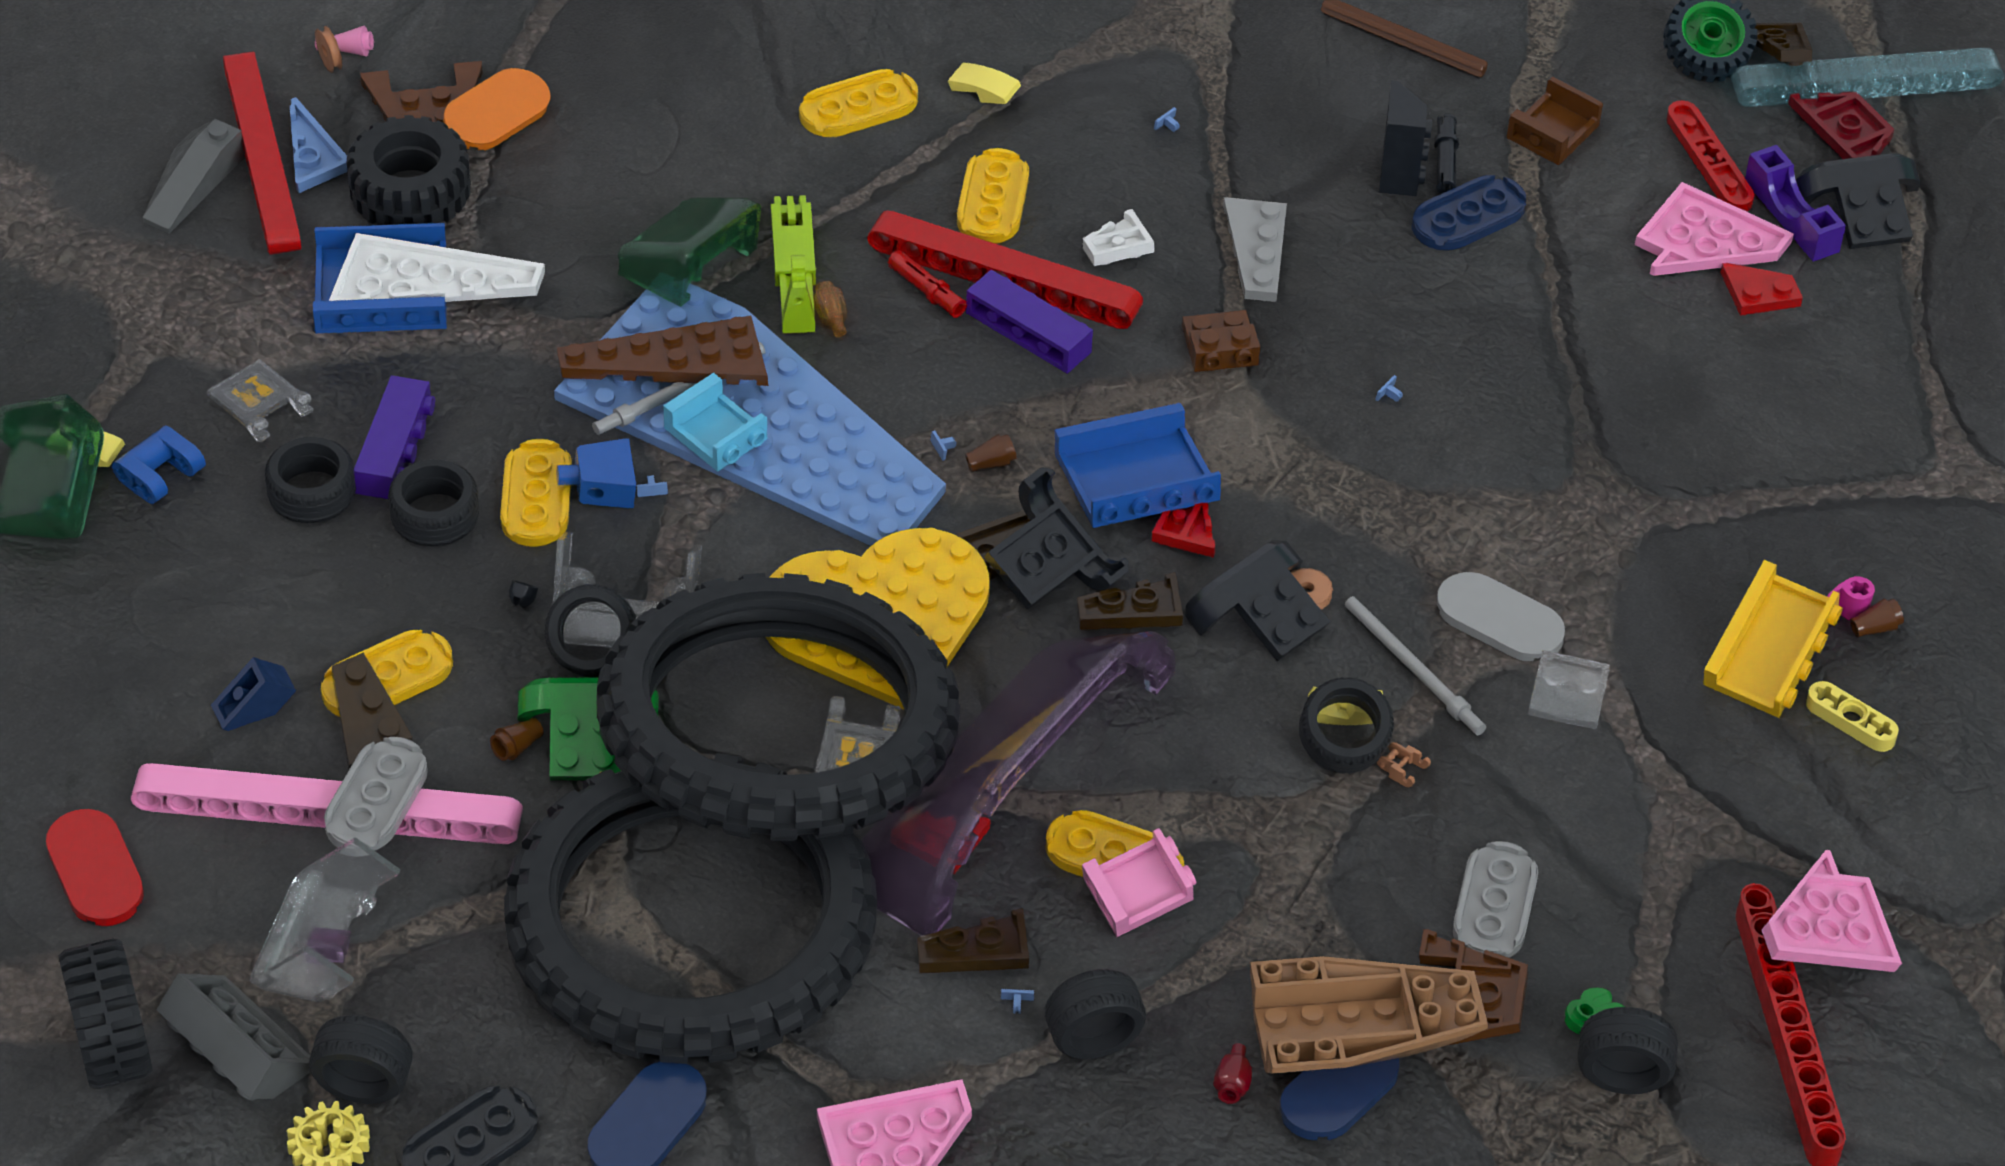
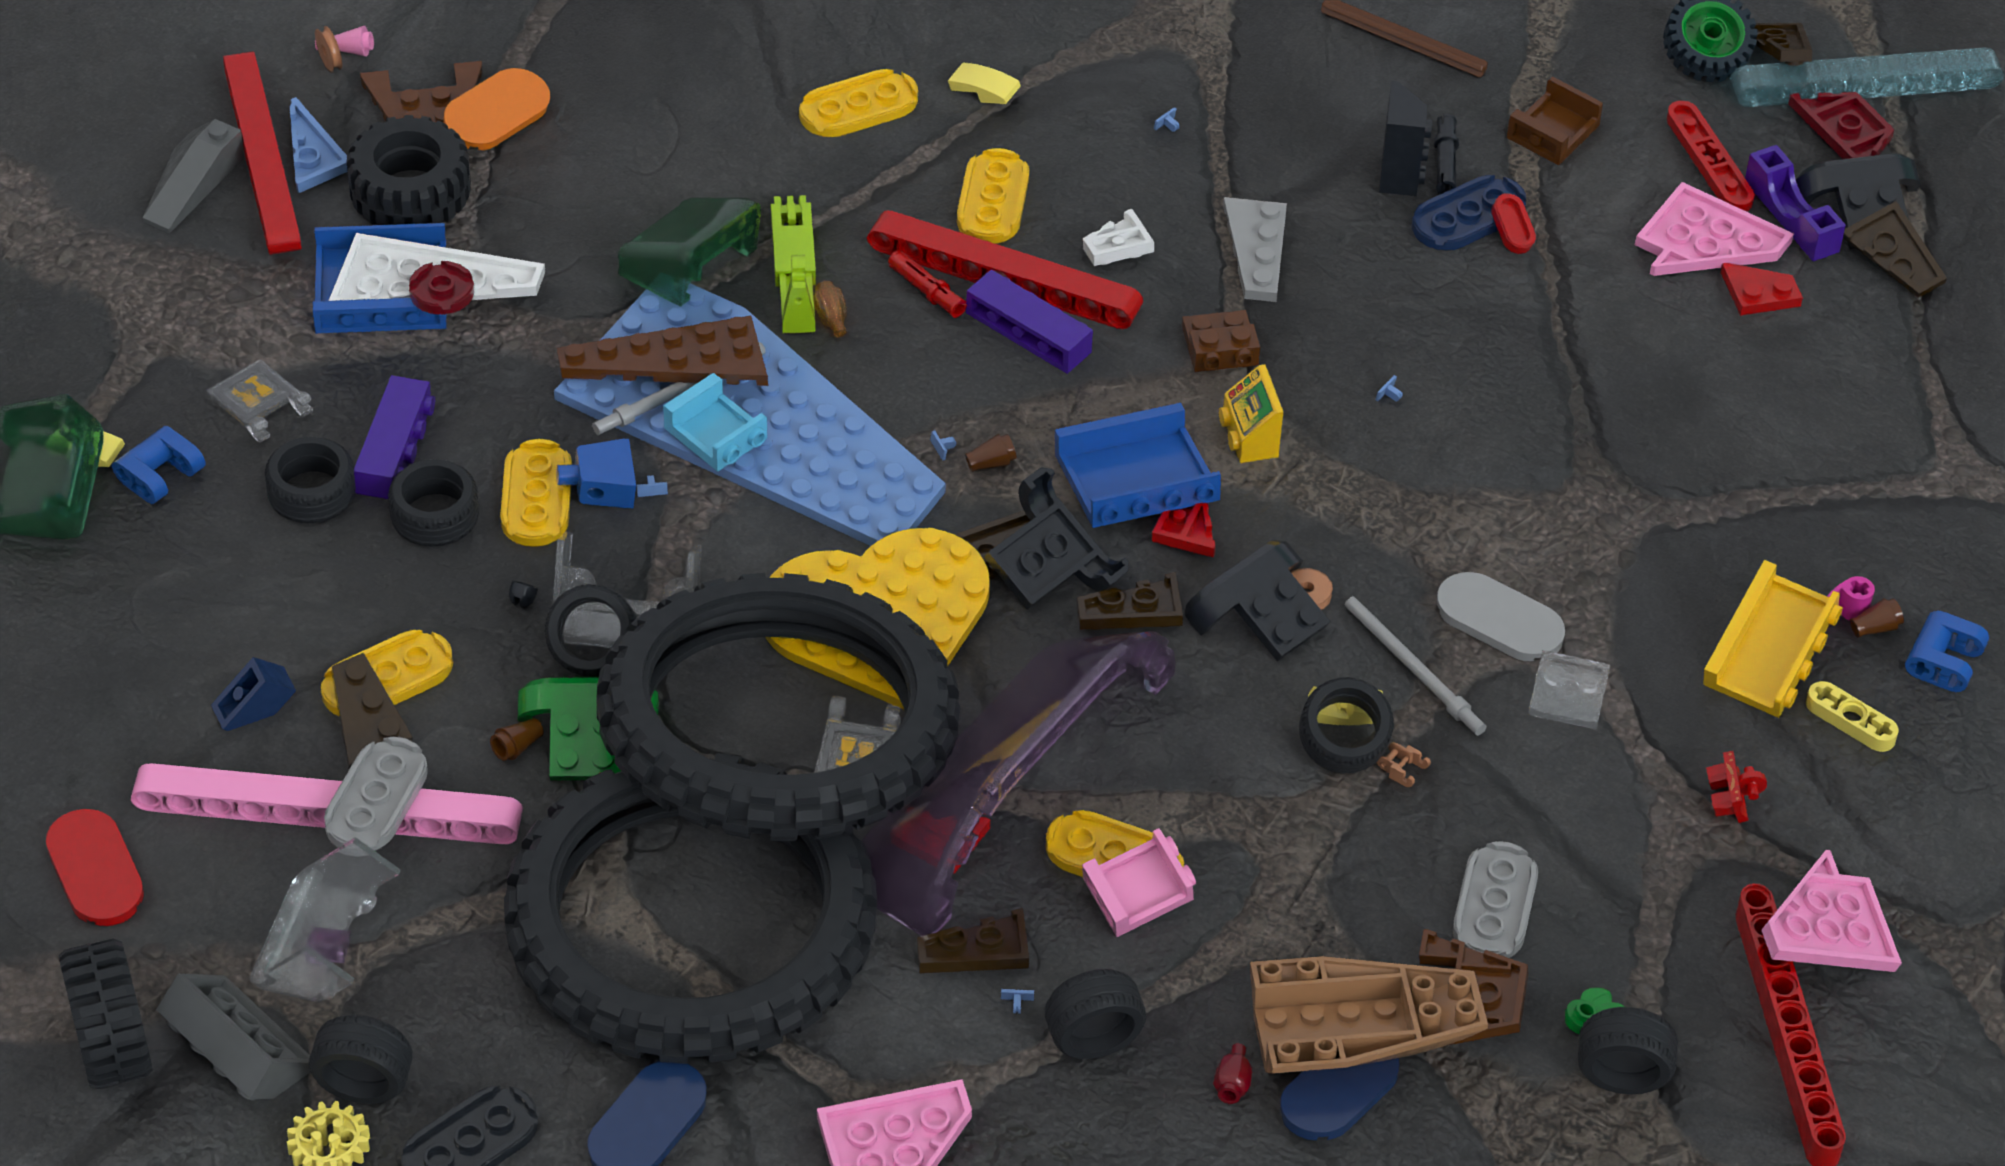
(441, 287): none -> dark red tile
(1253, 417): none -> yellow slope
(1513, 223): none -> red tile
(1729, 775): none -> red hips
(1897, 249): none -> dark brown wing
(1932, 643): none -> blue connector

